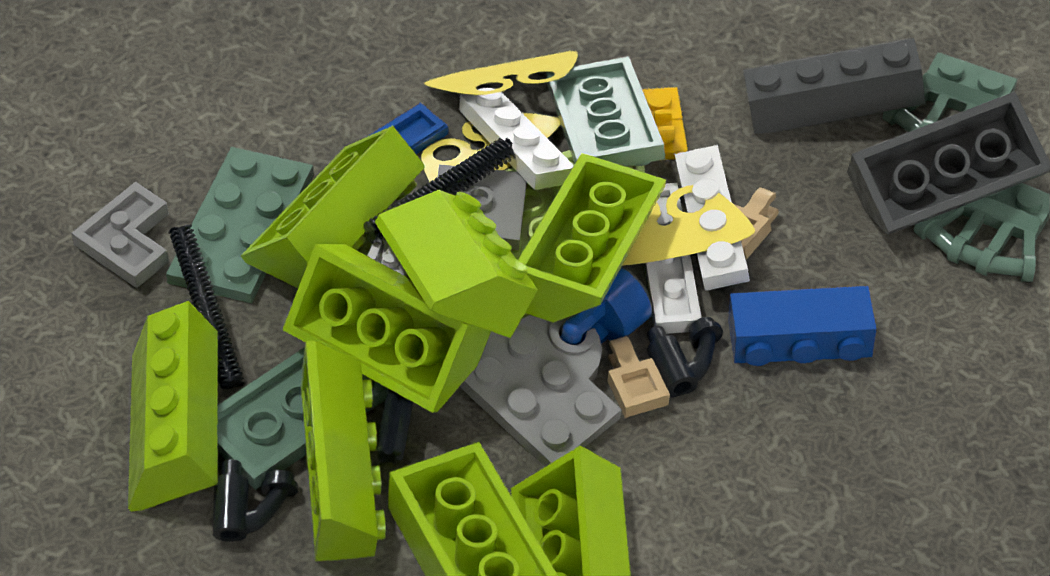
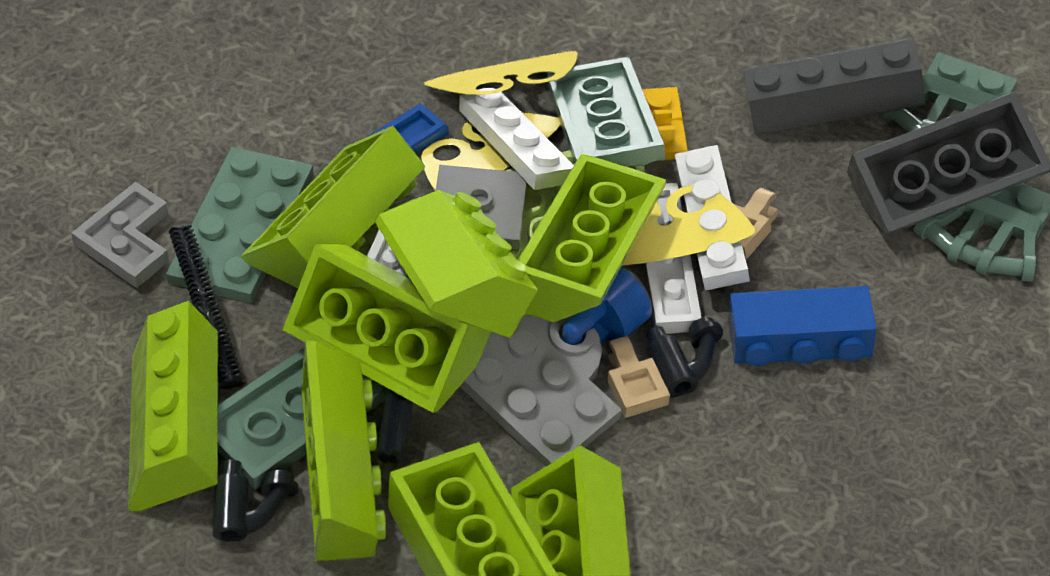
(455, 179): black axle -> none

